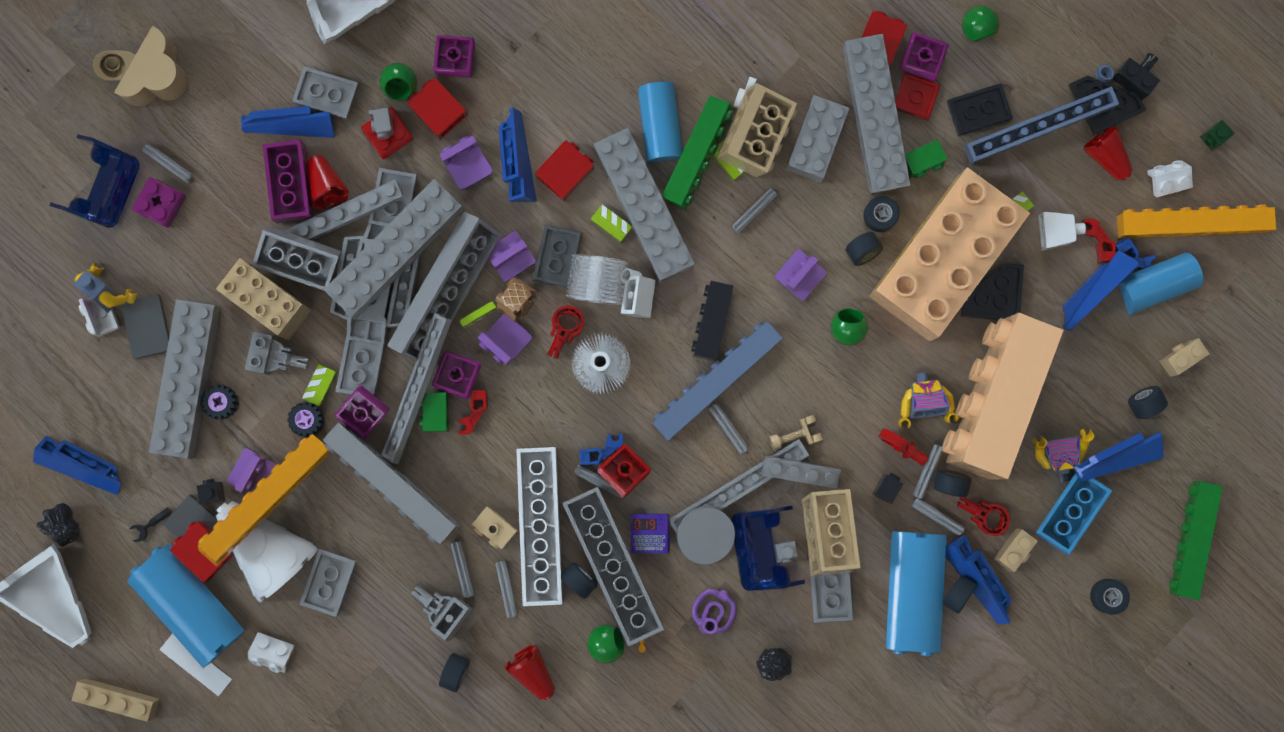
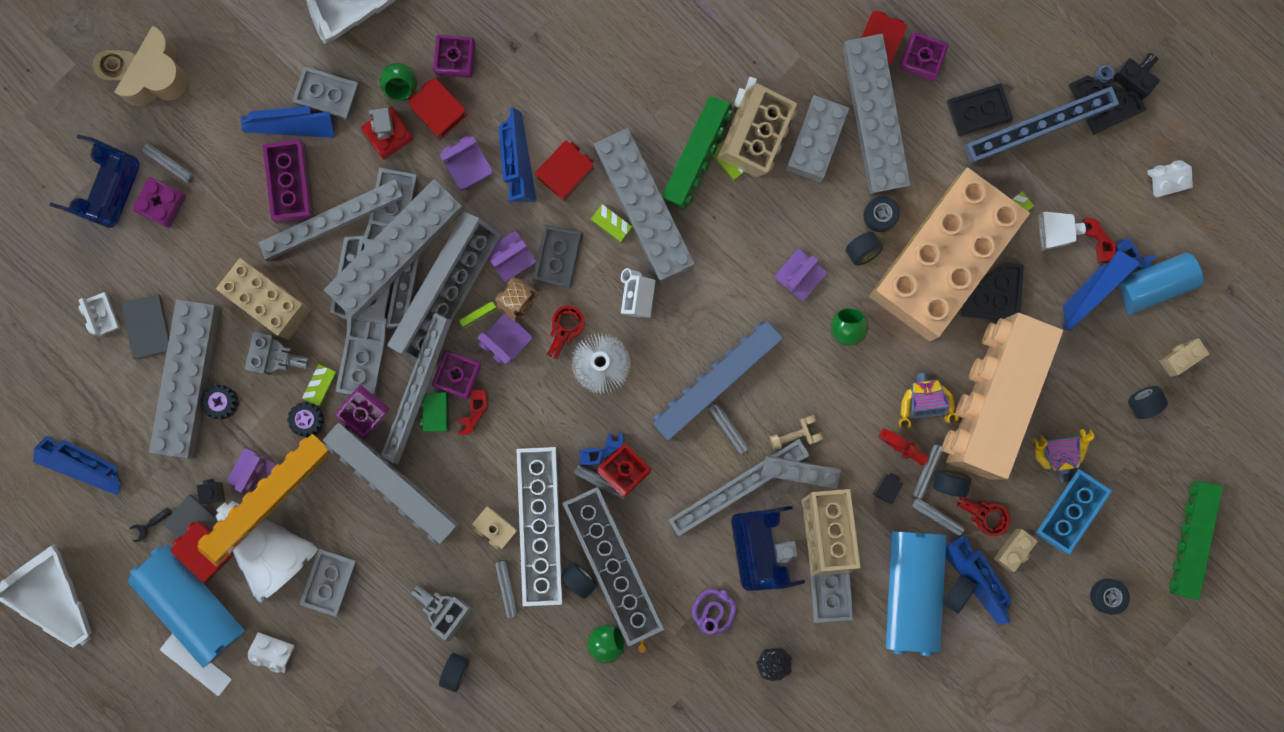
(59, 524): black hair -> none
(89, 284): torso -> none
(115, 699): tan brick -> none
(296, 258): light grey brick -> none
(325, 184): red cone -> none
(462, 569): light grey axle -> none
(531, 672): red cone -> none
(598, 279): white piece -> none
(650, 533): tile -> none
(660, 122): dark azure brick -> none
(705, 535): light grey tile -> none
(713, 321): black brick -> none
(754, 210): light grey axle -> none
(916, 96): red tile -> none
(924, 159): green brick -> none
(980, 23): green helmet -> none
(1110, 153): red cone -> none
(1122, 456): blue wedge -> none
(1196, 222): light orange brick -> none
(1217, 135): dark green brick -> none

